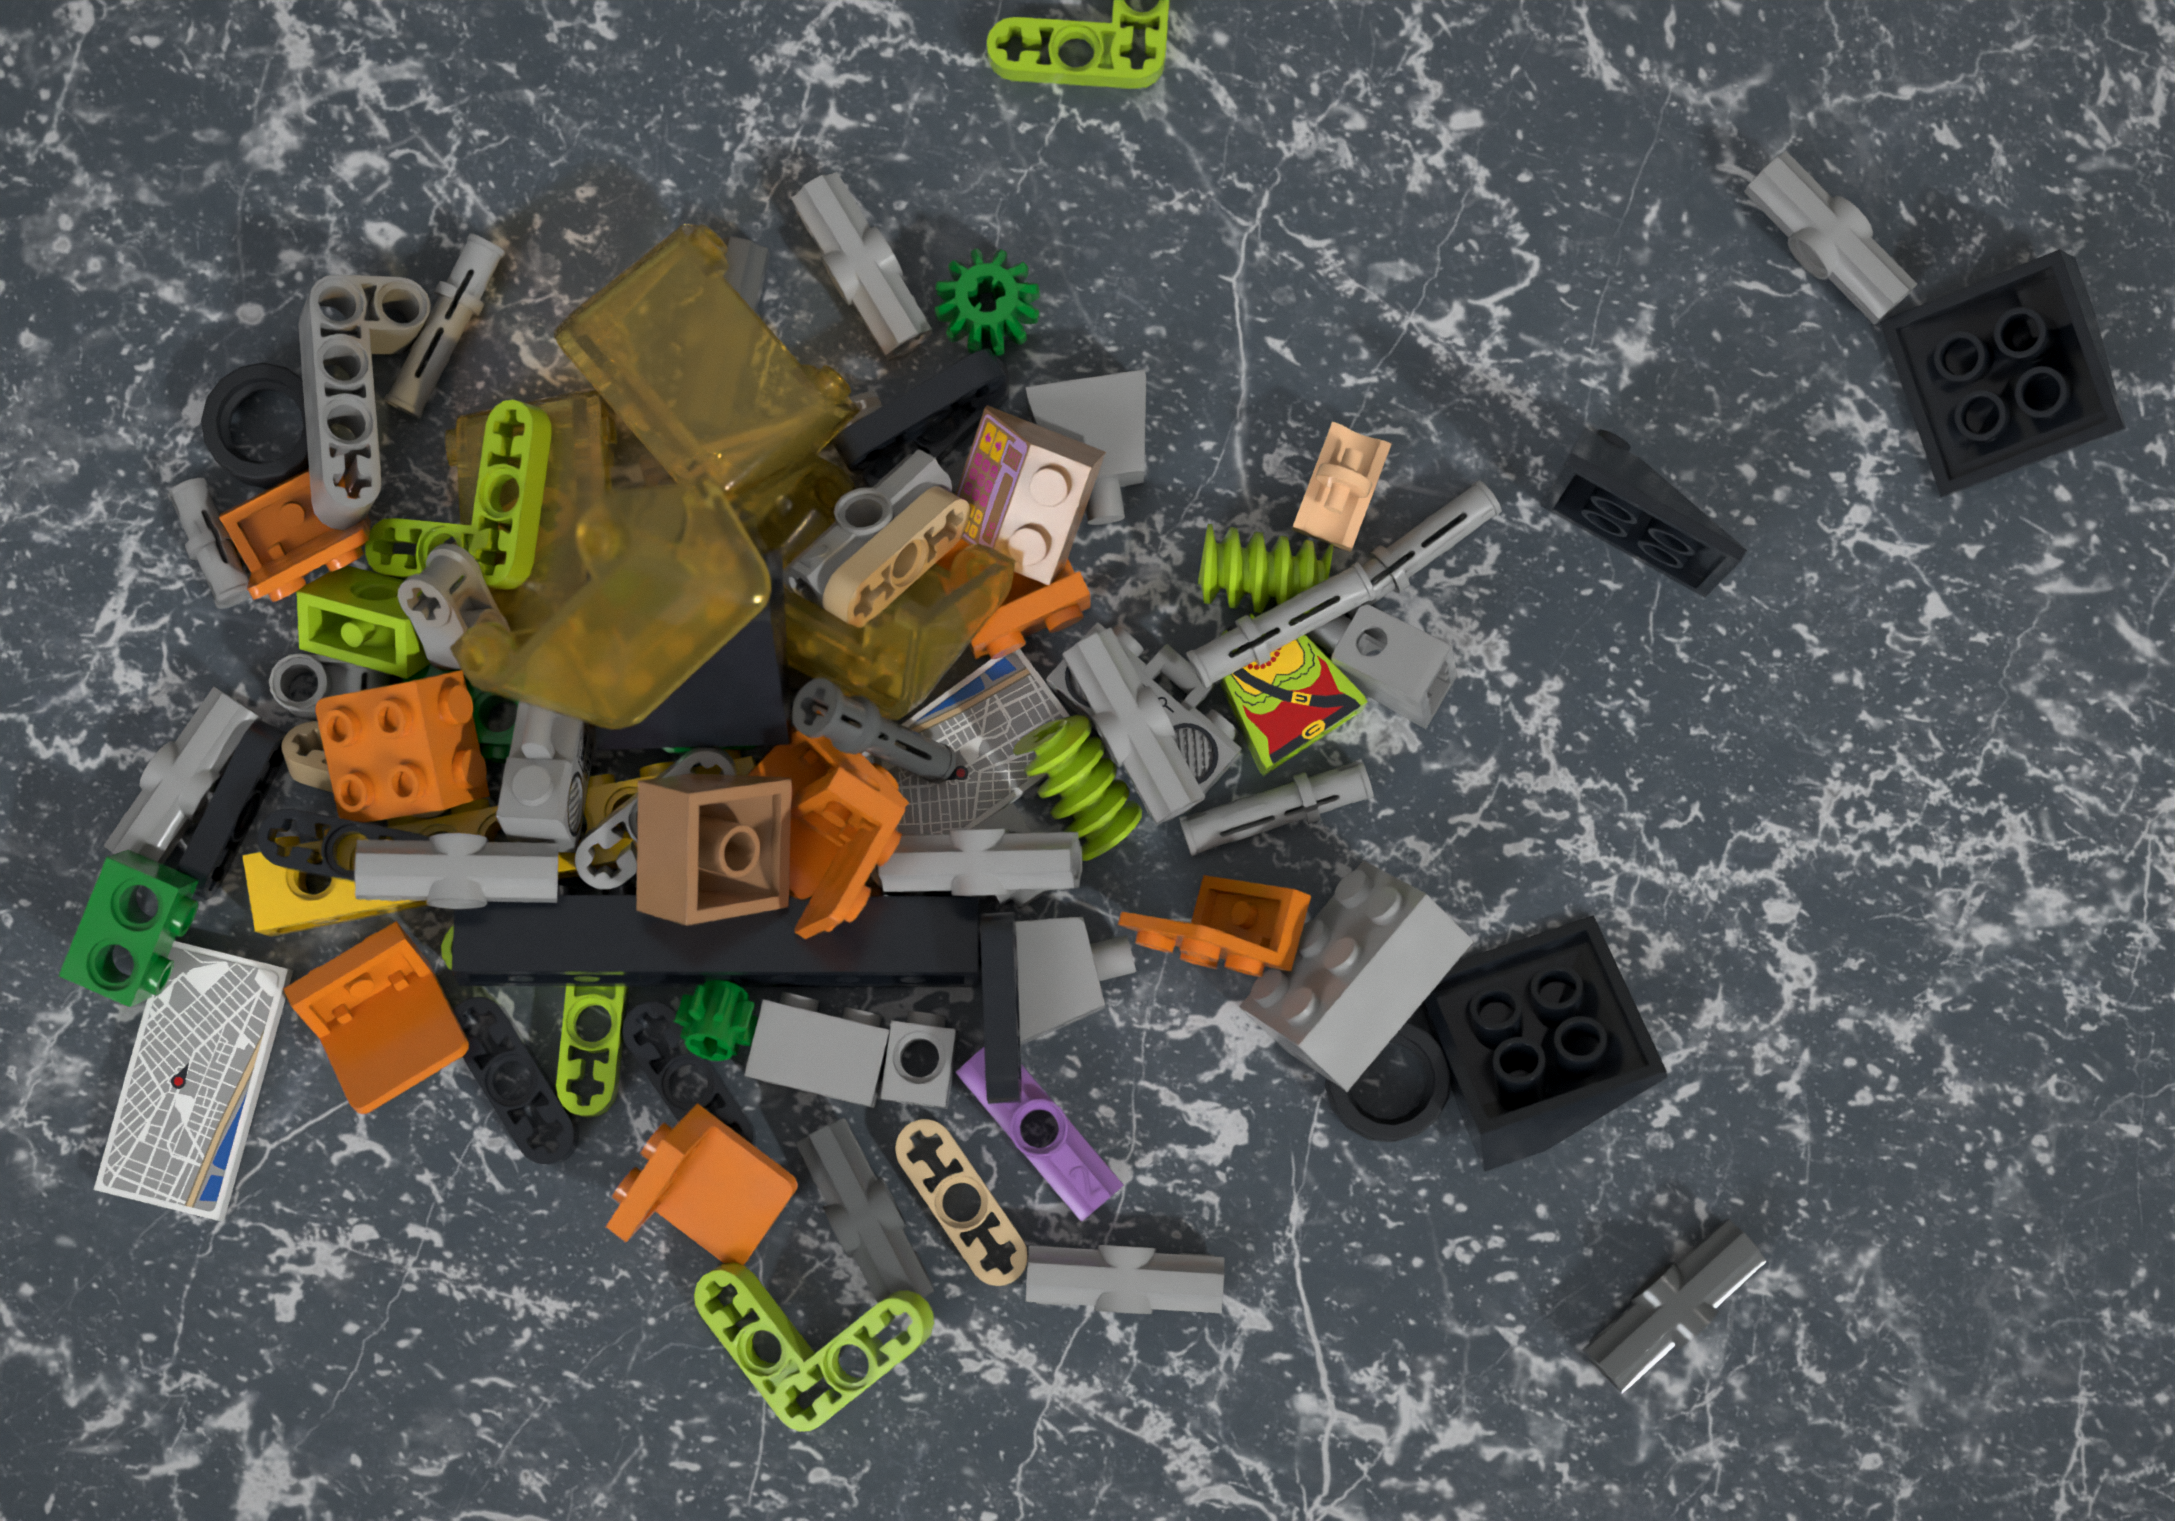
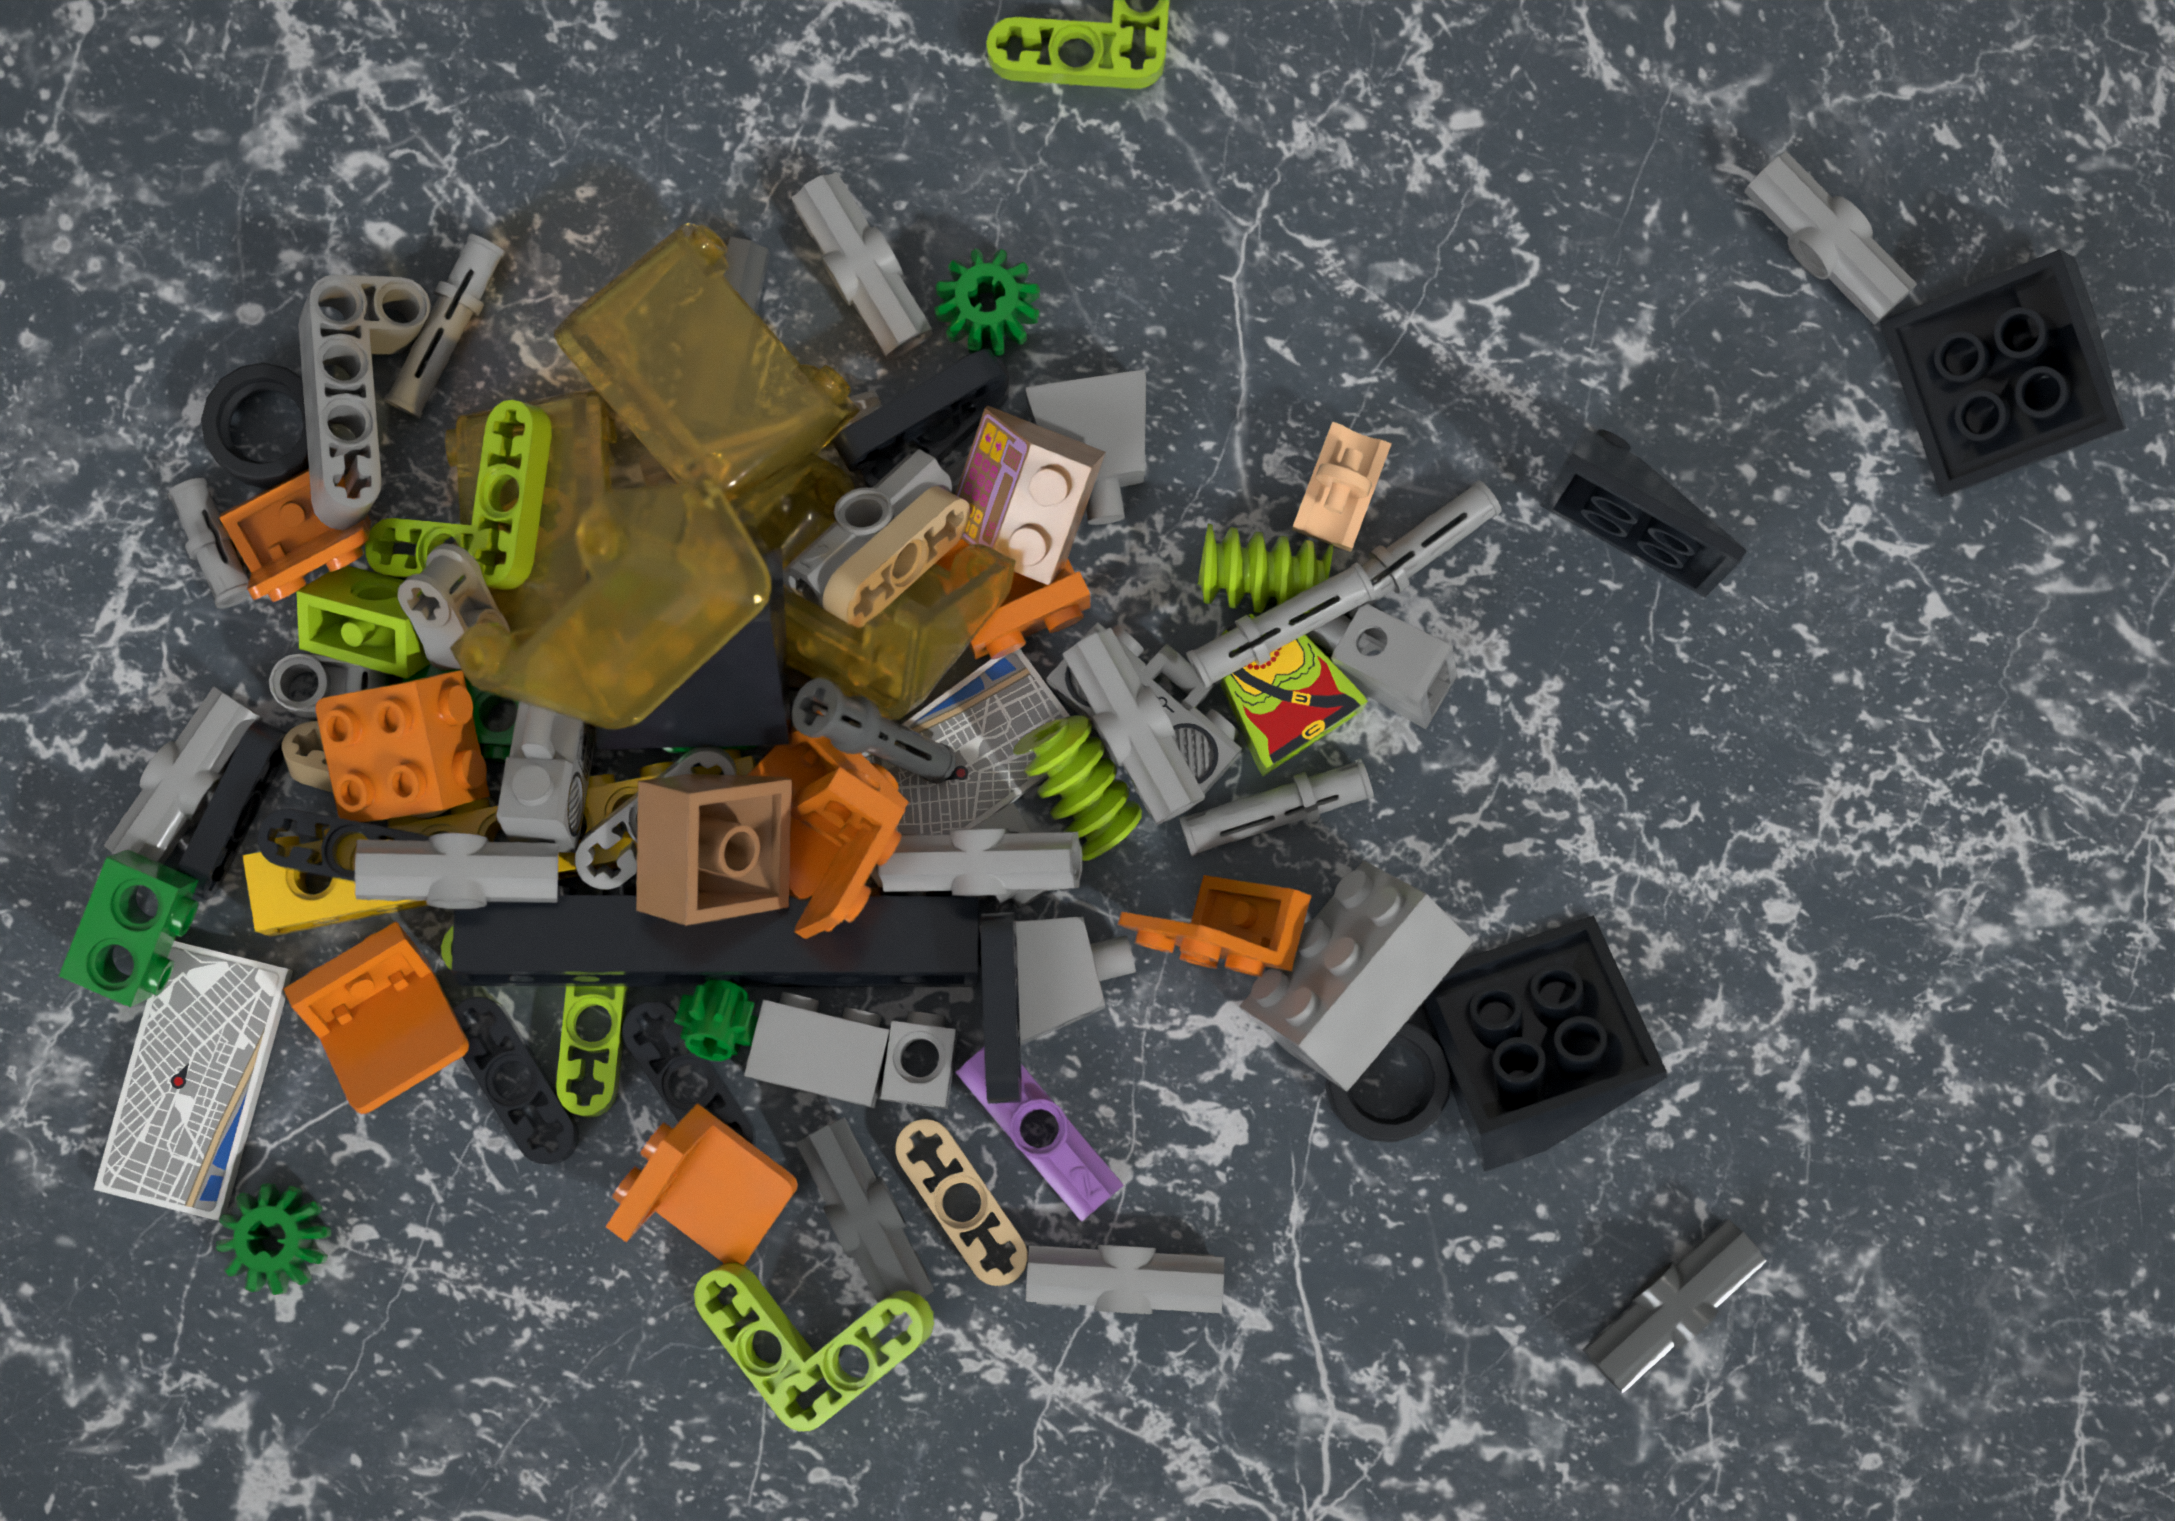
(247, 1241): none -> green gear

